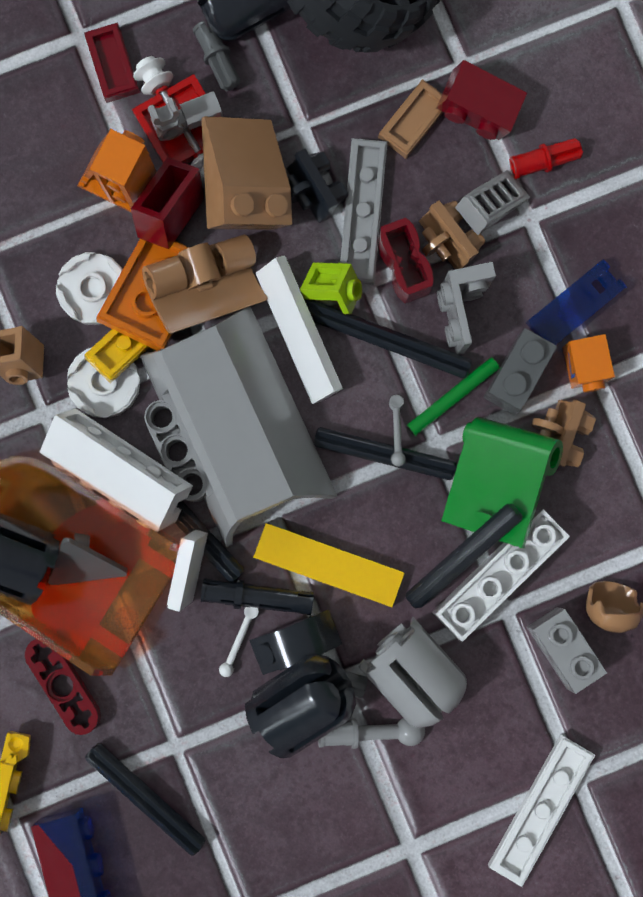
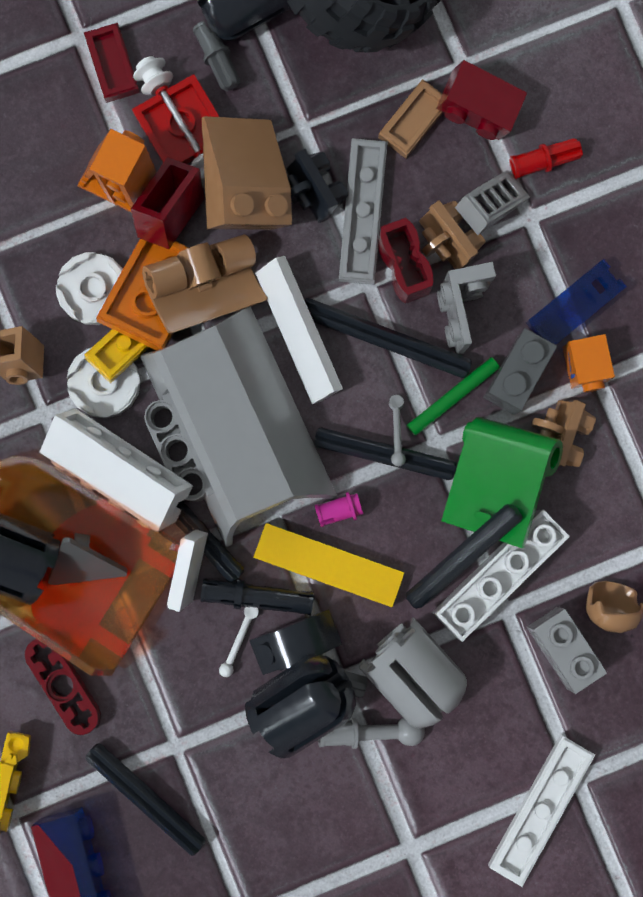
(170, 121): light grey bar -> none
(334, 283): lime bracket -> none
(339, 509): none -> dark pink pin

